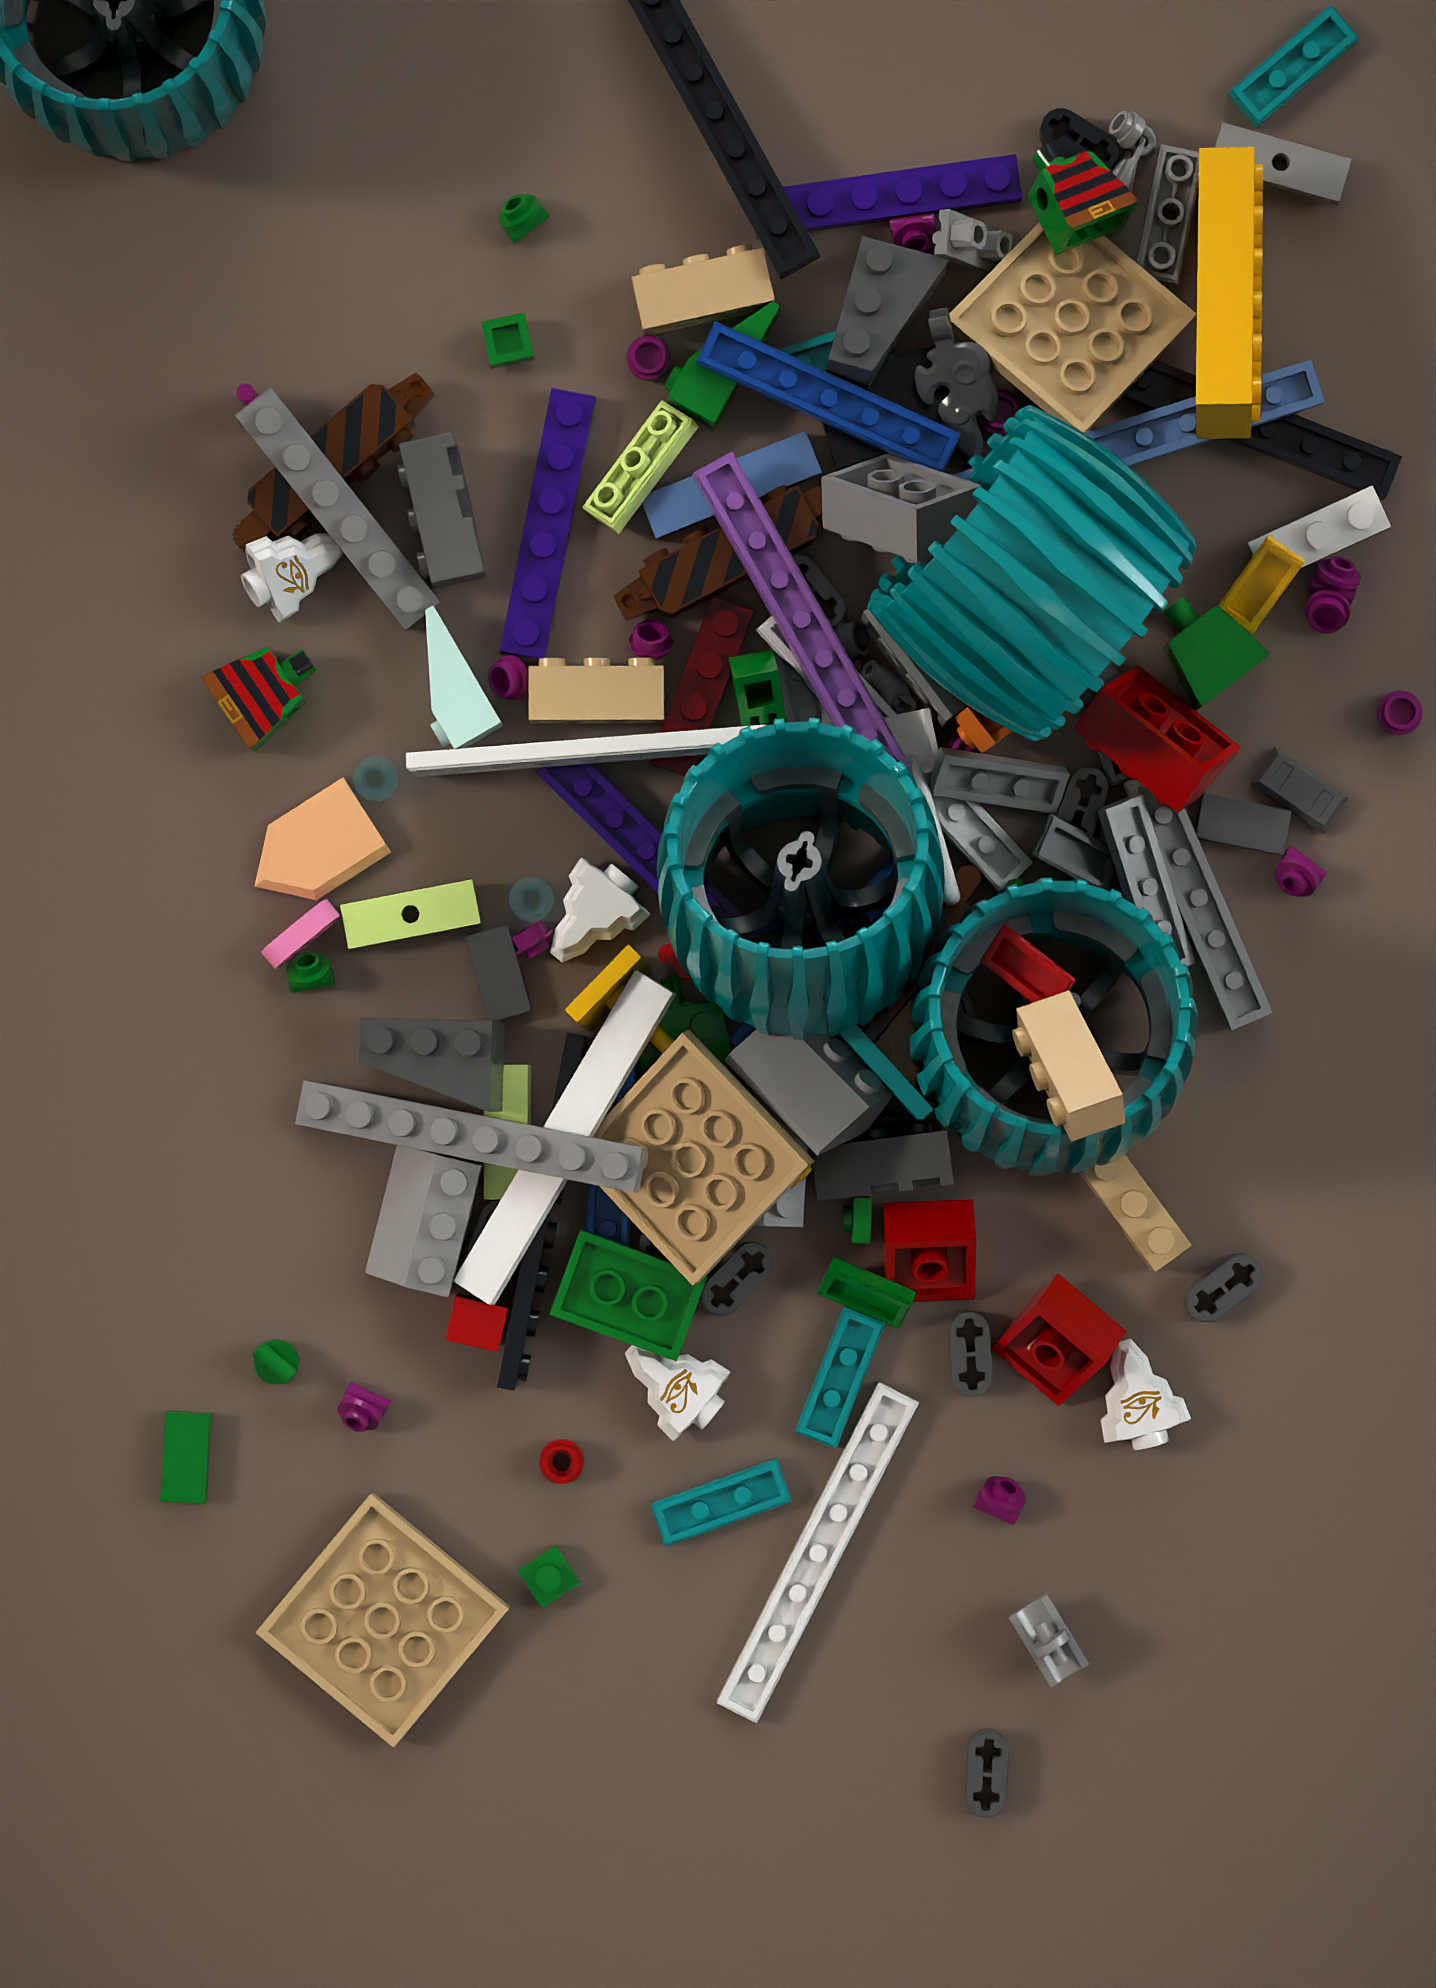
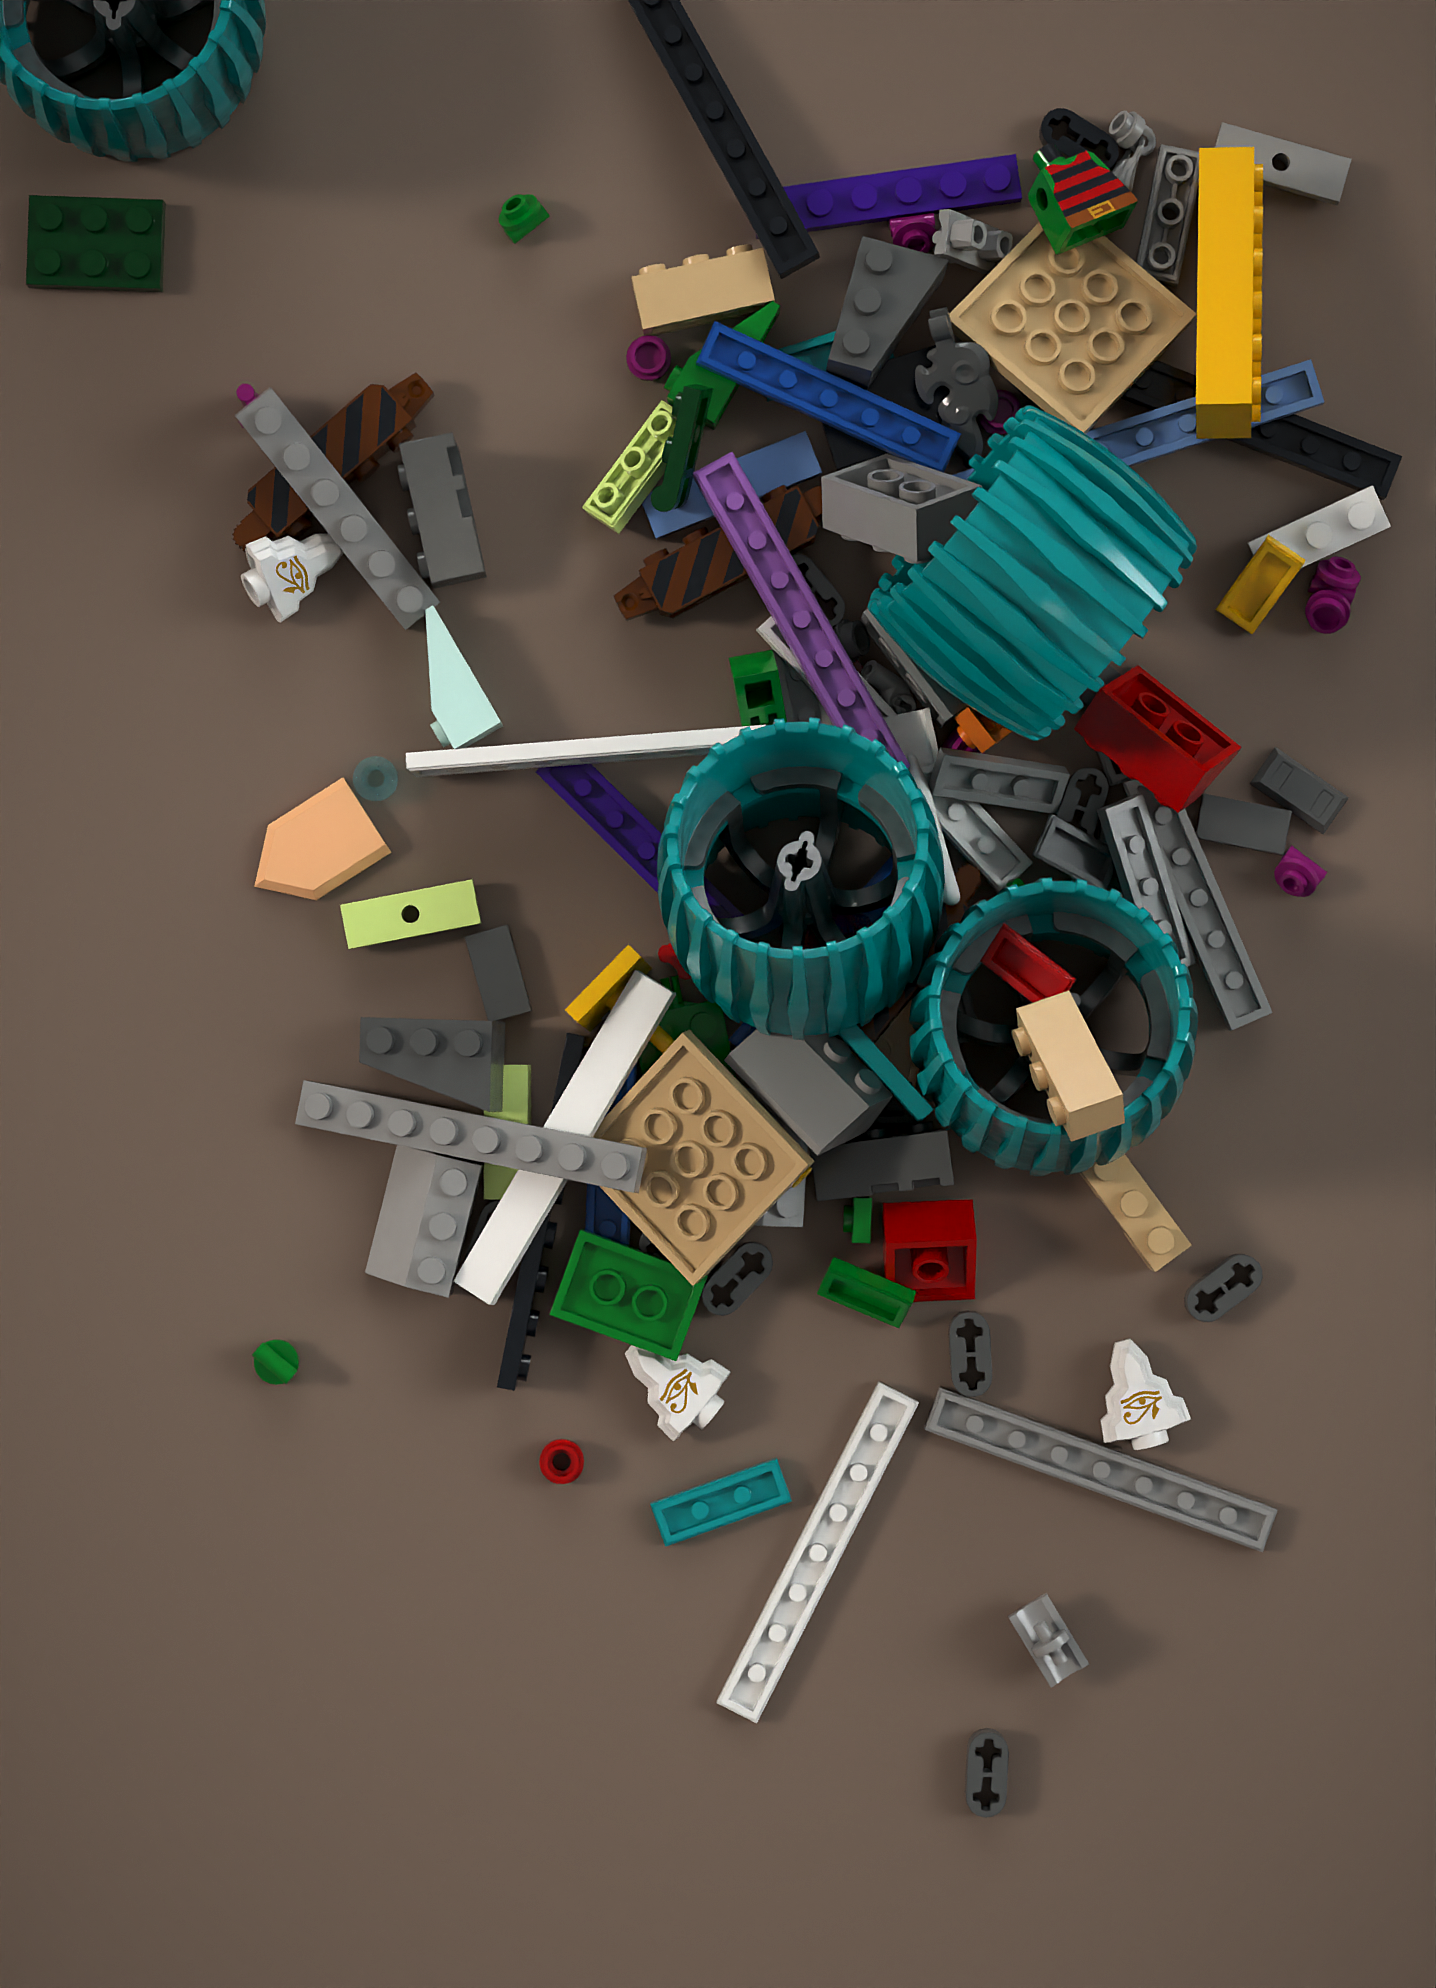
(95, 243): none -> dark green plate
(186, 1456): green tile -> none
(260, 692): torso -> none
(301, 934): bright pink beam -> none
(309, 972): green plate -> none
(362, 1408): magenta plate -> none
(382, 1619): tan plate -> none
(477, 1322): red panel -> none
(507, 340): green plate -> none
(508, 678): magenta plate -> none
(528, 884): clear light blue plate -> none
(533, 939): magenta plate -> none
(547, 524): dark purple plate -> none
(549, 1576): green plate -> none
(596, 692): tan brick -> none
(596, 909): white rock -> none
(650, 640): magenta plate -> none
(682, 449): none -> dark green plate
(705, 675): dark red plate -> none
(839, 1377): teal tile -> none
(1001, 1499): magenta plate -> none
(1059, 1340): red slope -> none
(1100, 1469): none -> light grey tile
(1209, 651): green torso -> none
(1293, 66): teal tile -> none
(1399, 712): magenta plate -> none

